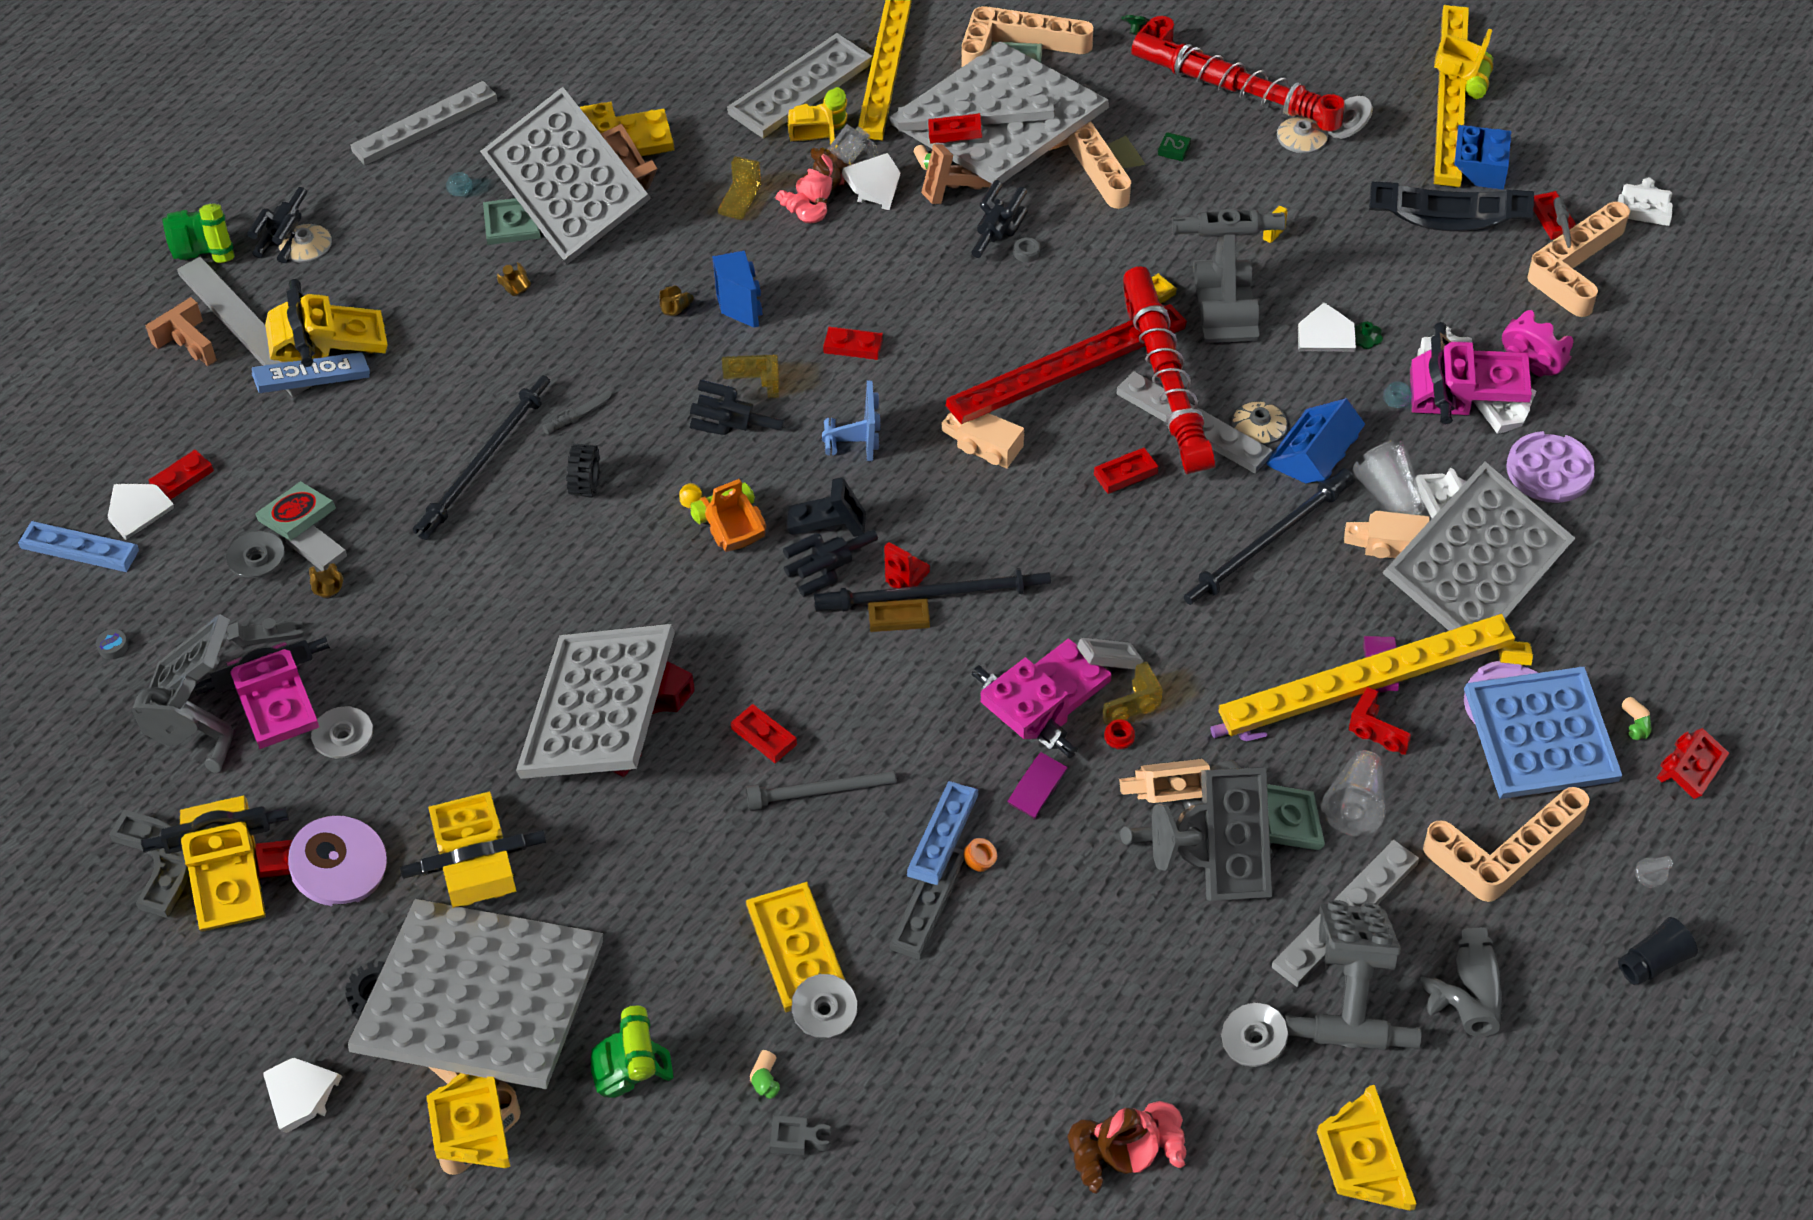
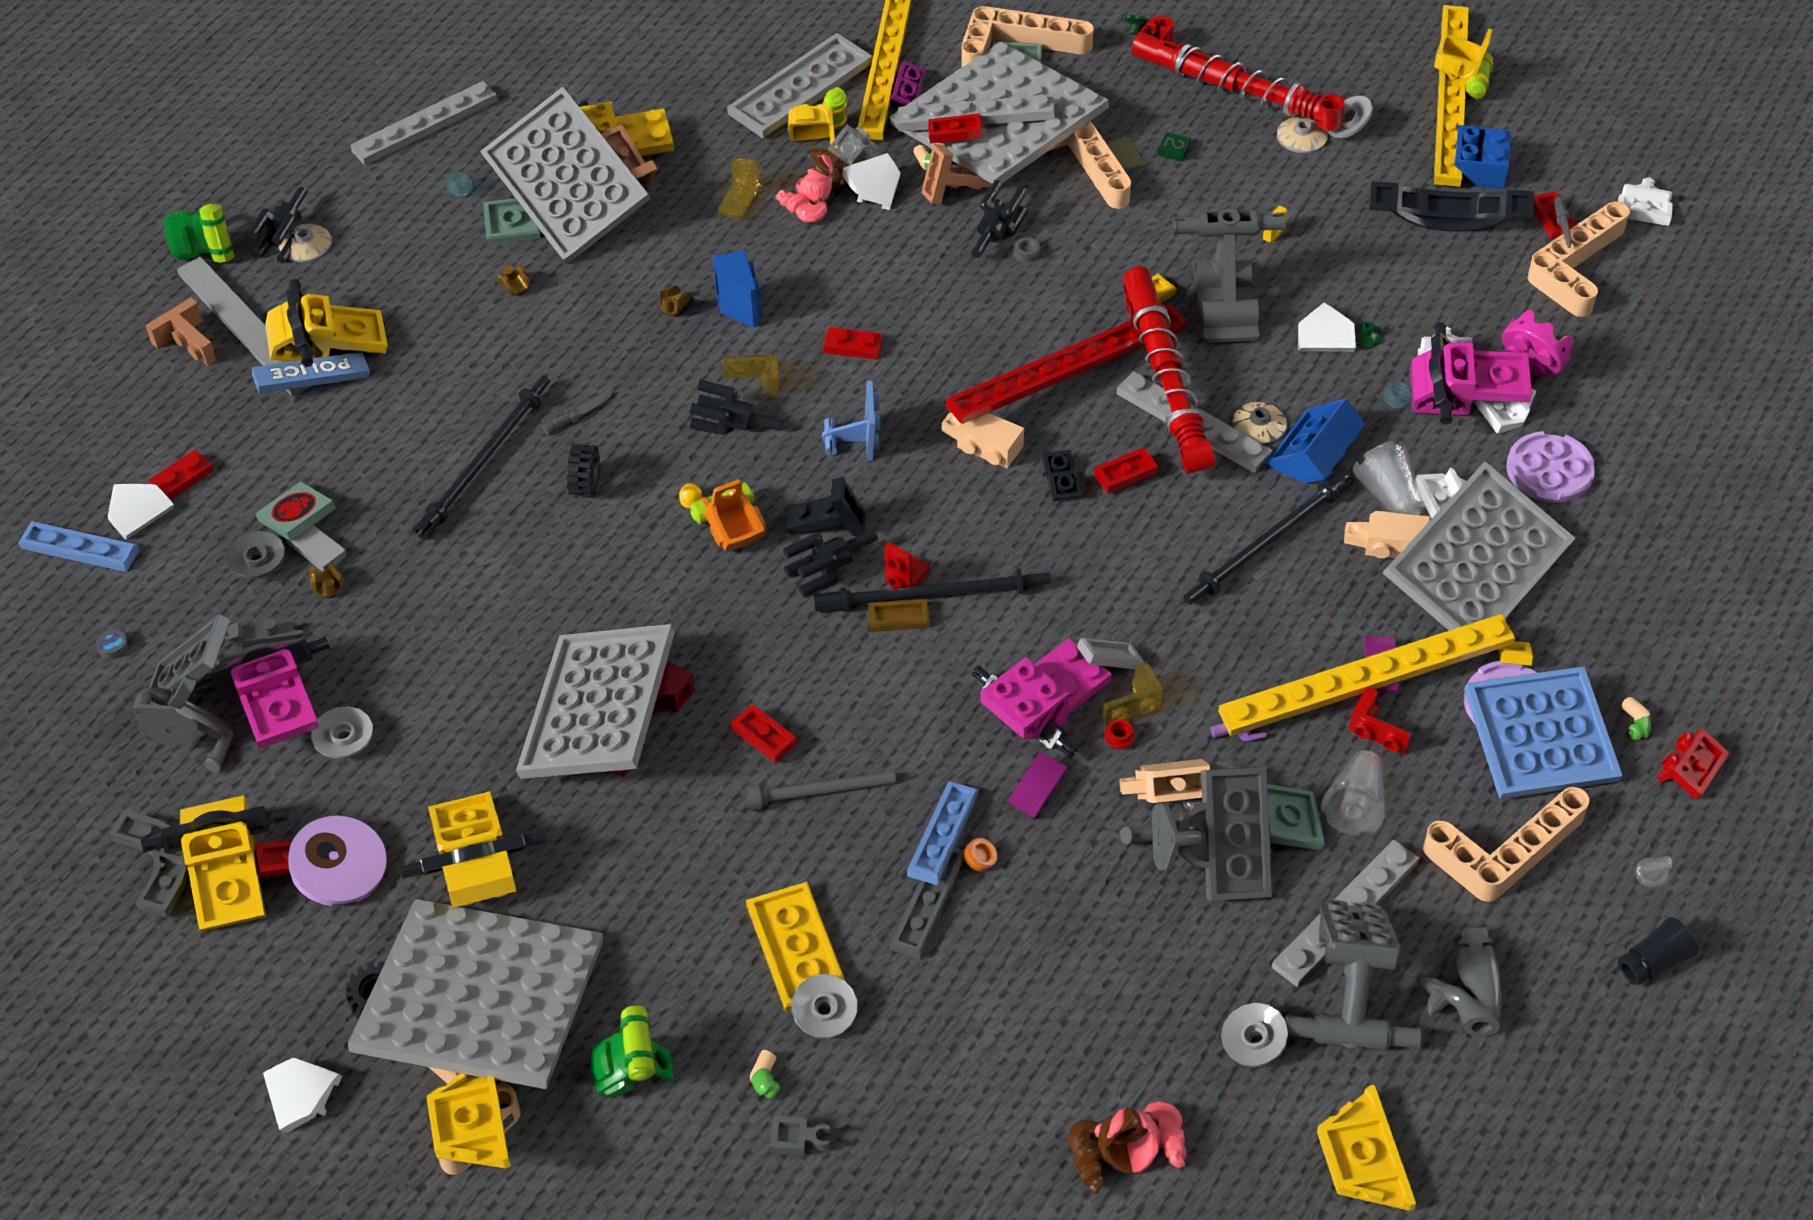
(908, 83): none -> magenta slope
(1061, 475): none -> black slope

